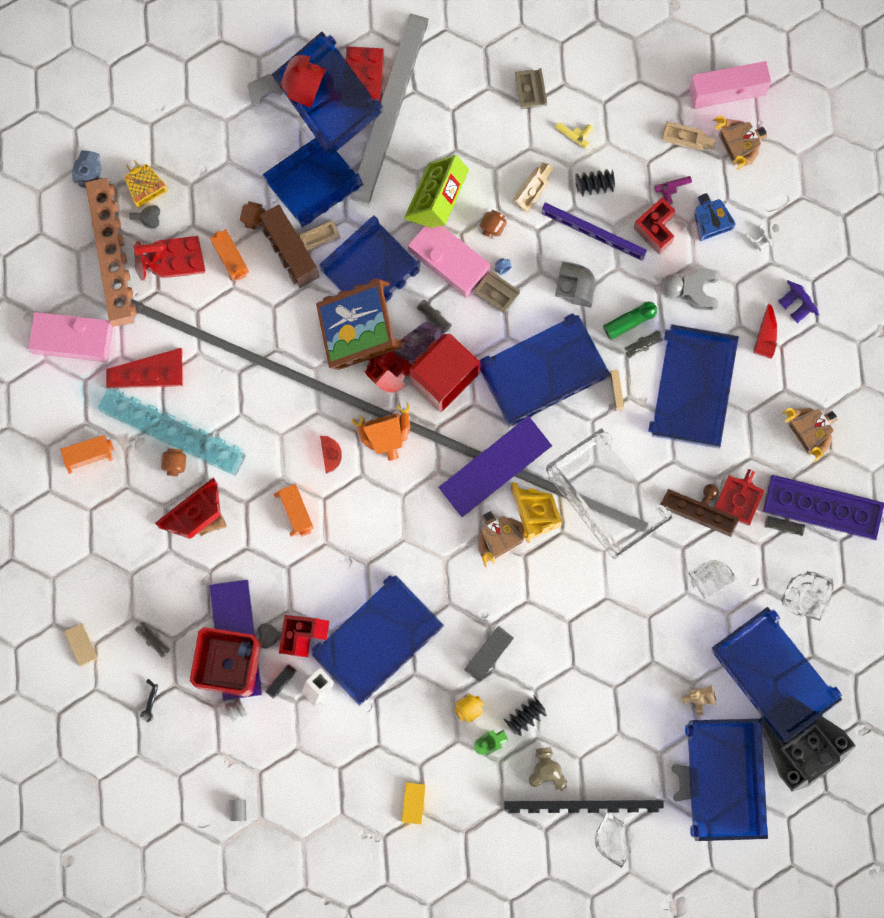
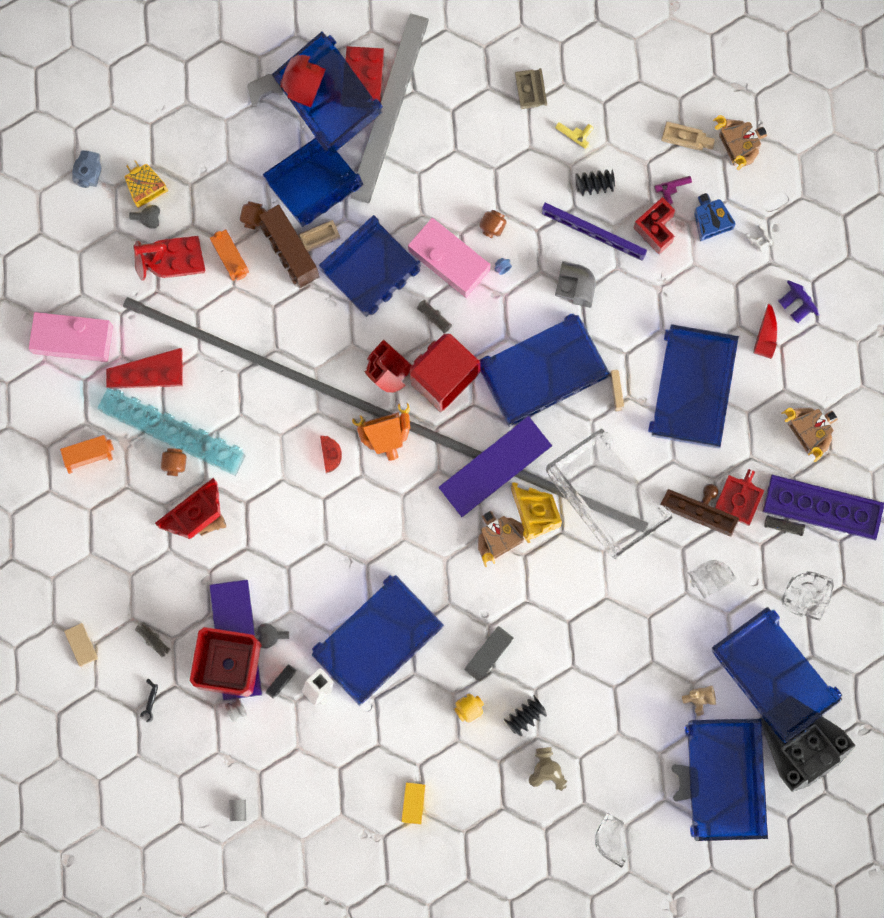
(95, 192): nougat brick -> none
(245, 649): medium blue plate -> none
(295, 510): orange brick -> none
(298, 632): red brick -> none
(356, 325): panel -> none
(418, 341): clear purple beam -> none
(437, 192): lime slope -> none
(490, 742): bright green hips -> none
(496, 292): dark tan plate -> none
(533, 187): tan hinge -> none
(592, 806): black plate -> none
(630, 320): green piece -> none
(643, 344): clear smoke pin -> none
(692, 288): light grey piece -> none
(729, 85): bright pink brick -> none

